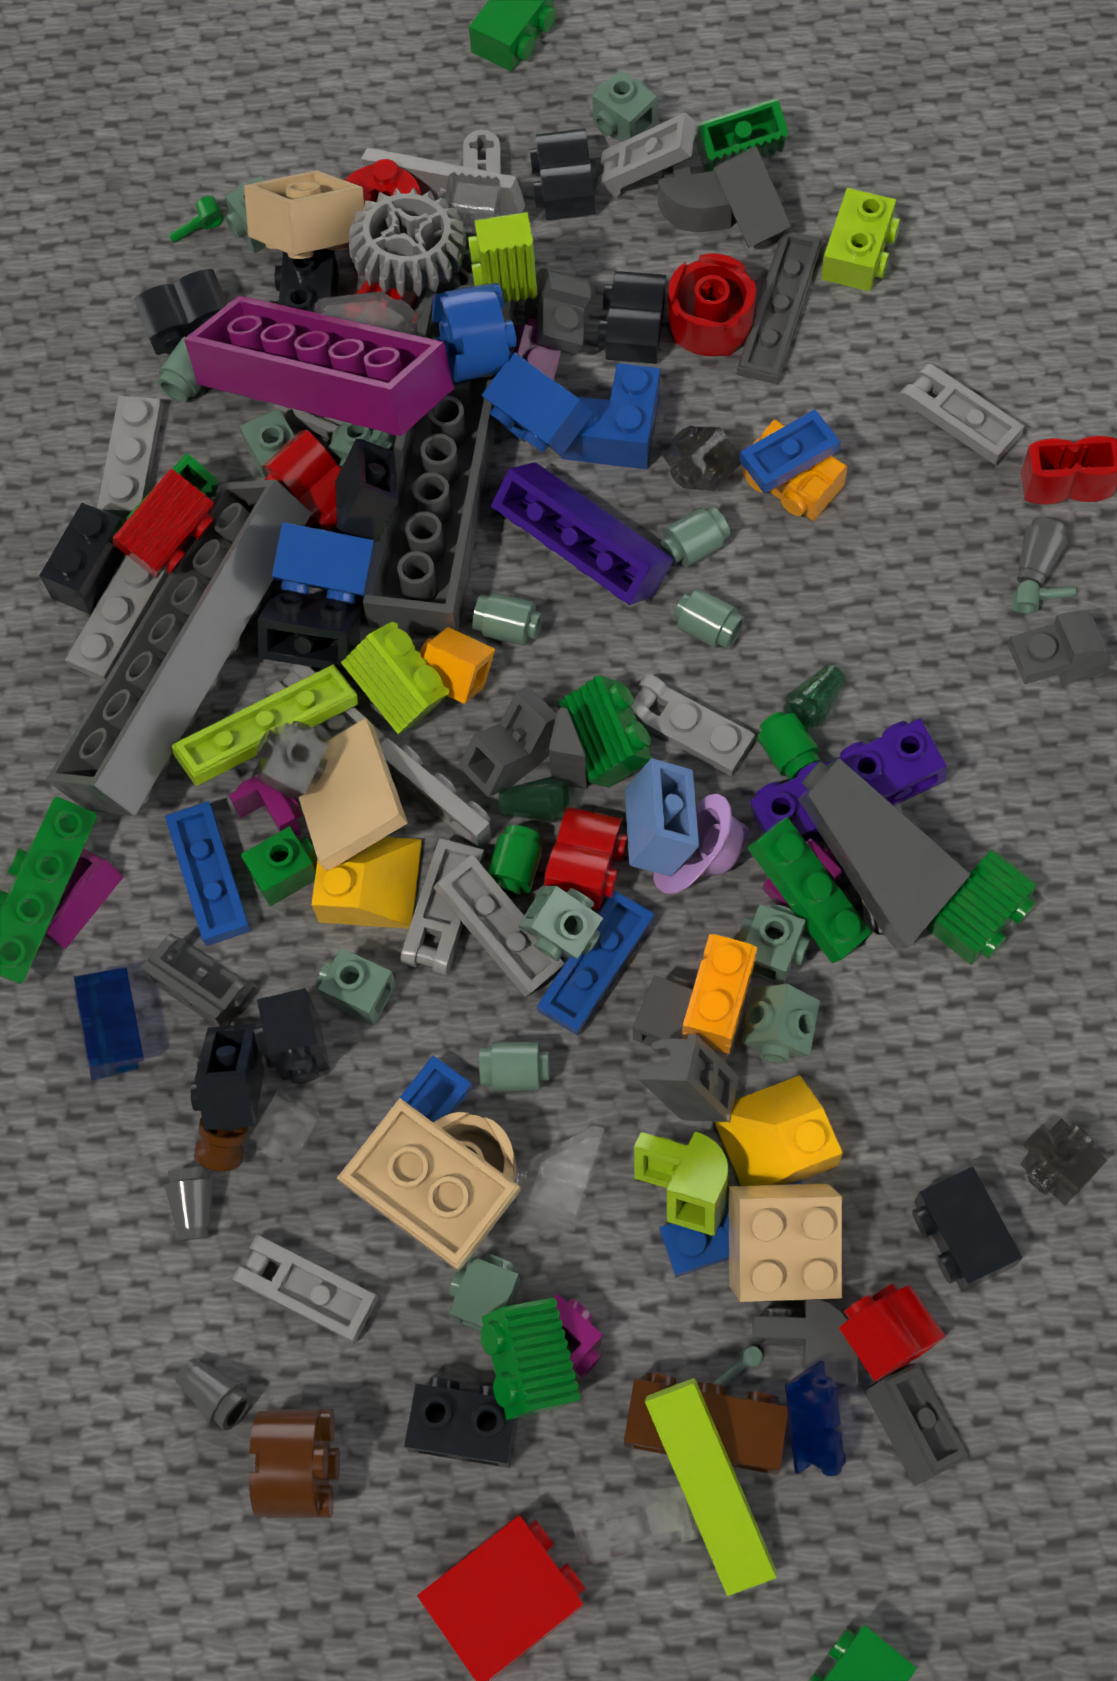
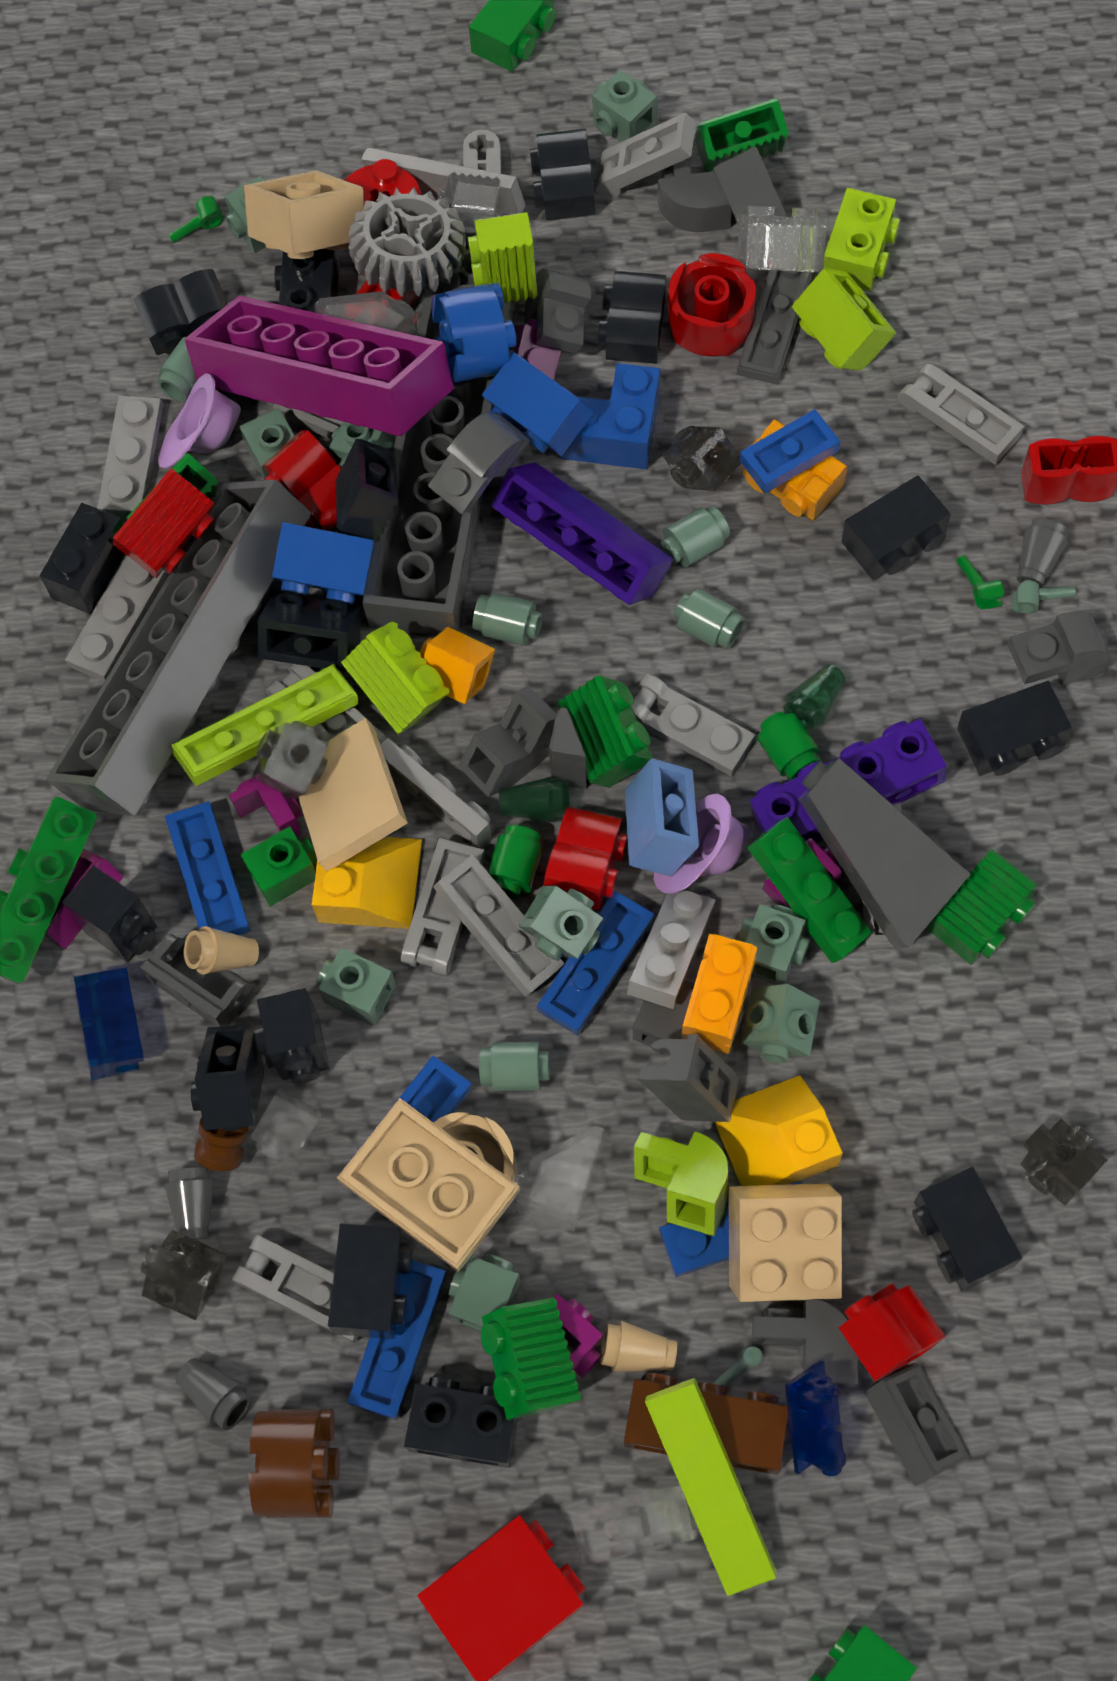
(111, 914): none -> black piece
(182, 1274): none -> clear smoke brick
(201, 425): none -> lavender piece
(217, 950): none -> tan cone
(368, 1281): none -> black piece
(391, 1363): none -> blue plate
(477, 455): none -> dark grey brick
(636, 1349): none -> tan cone
(671, 948): none -> light grey plate
(782, 241): none -> clear brick
(842, 320): none -> lime brick
(896, 528): none -> black brick
(985, 594): none -> green hand
(1014, 729): none -> black piece

